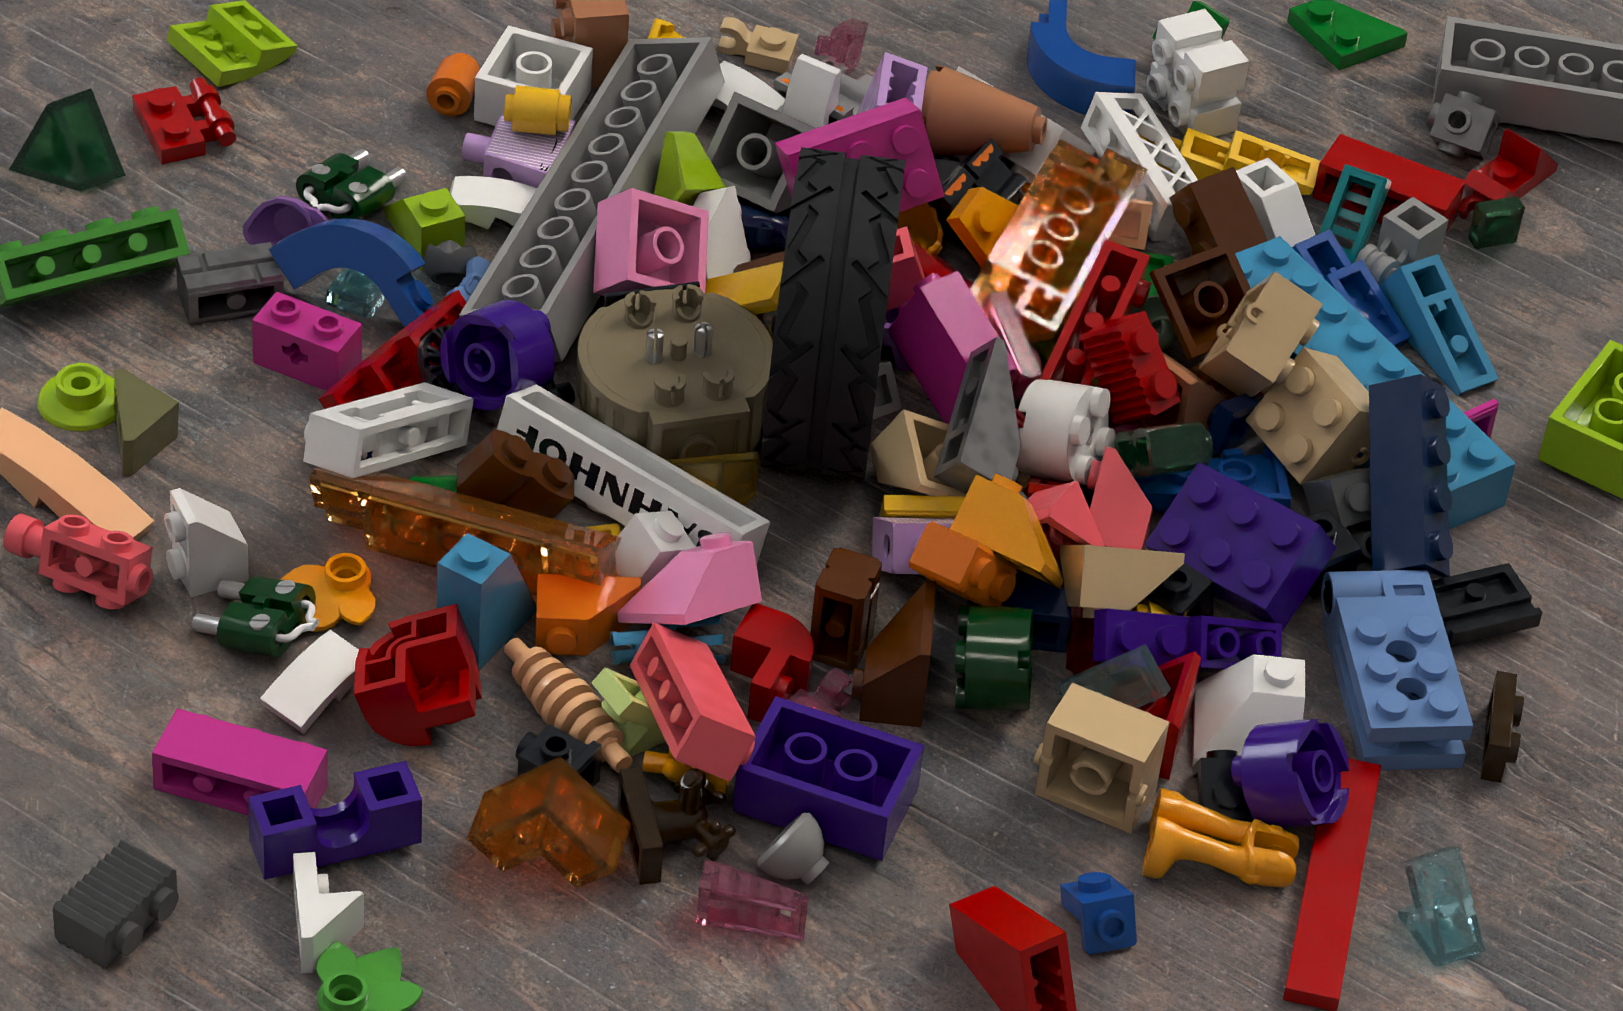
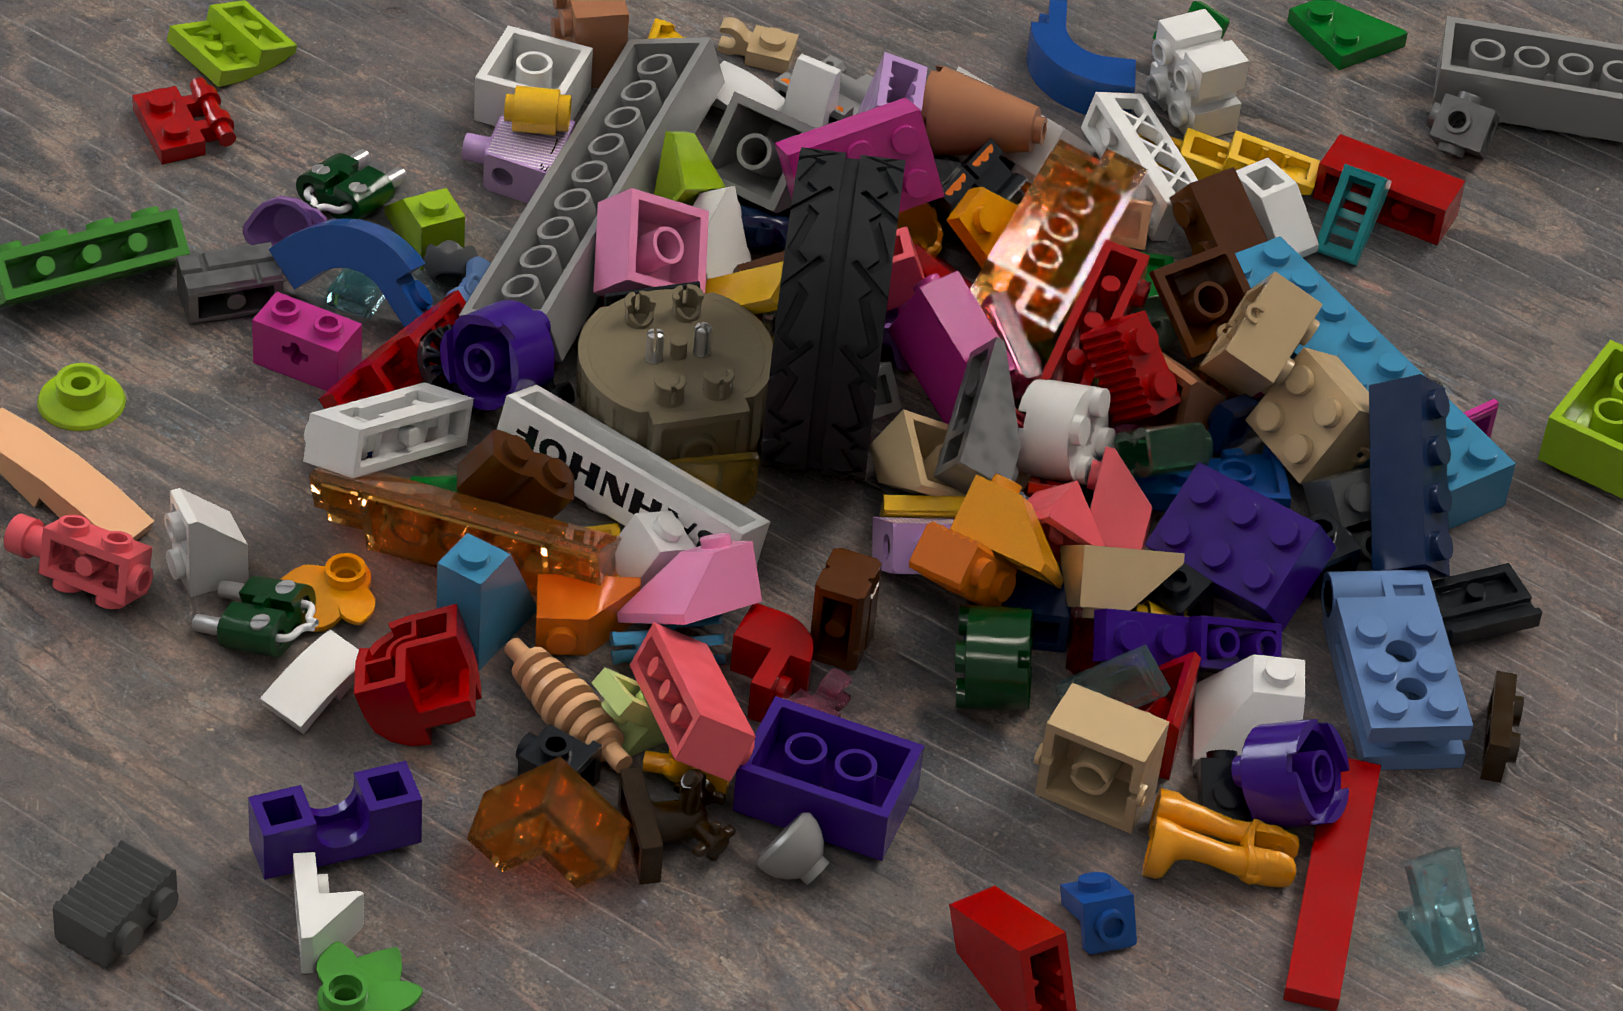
(70, 145): clear green slope -> none
(143, 419): olive slope -> none
(231, 762): dark pink brick -> none
(453, 84): orange brick -> none
(490, 197): white slope -> none
(737, 902): clear pink slope -> none
(844, 42): clear pink plate -> none
(898, 665): reddish brown slope -> none
(1354, 284): blue slope -> none
(1405, 236): light grey brick -> none
(1439, 324): dark azure slope -> none
(1480, 189): red tile -> none
(1496, 222): clear green plate -> none
(1519, 164): red slope -> none

